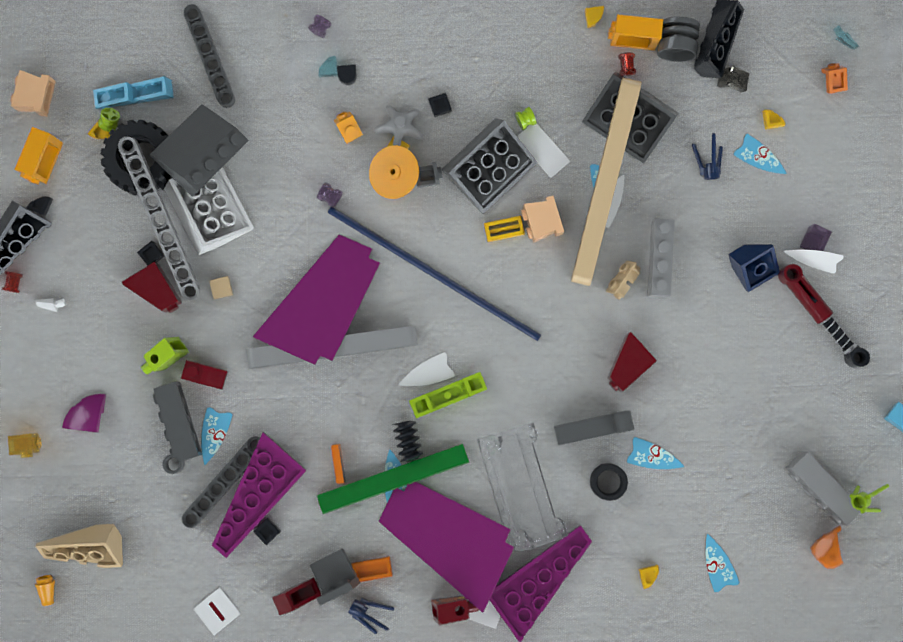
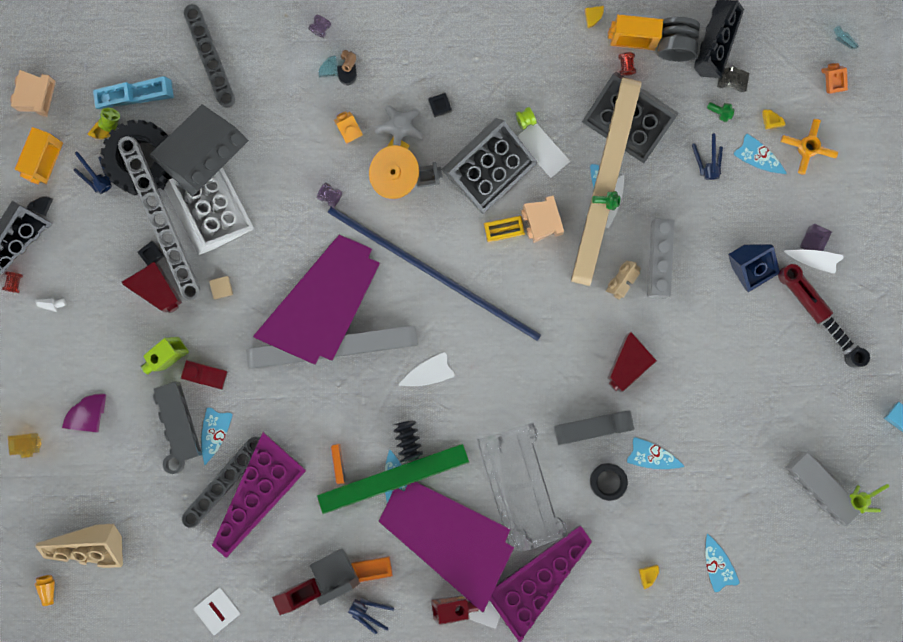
(100, 183): none -> dark blue plant
(267, 531): black tile -> none
(349, 58): none -> medium nougat arm
(448, 395): lime slope -> none
(612, 200): none -> green plate
(725, 112): none -> green plate
(804, 151): none -> light orange bar
(827, 549): orange helmet -> none

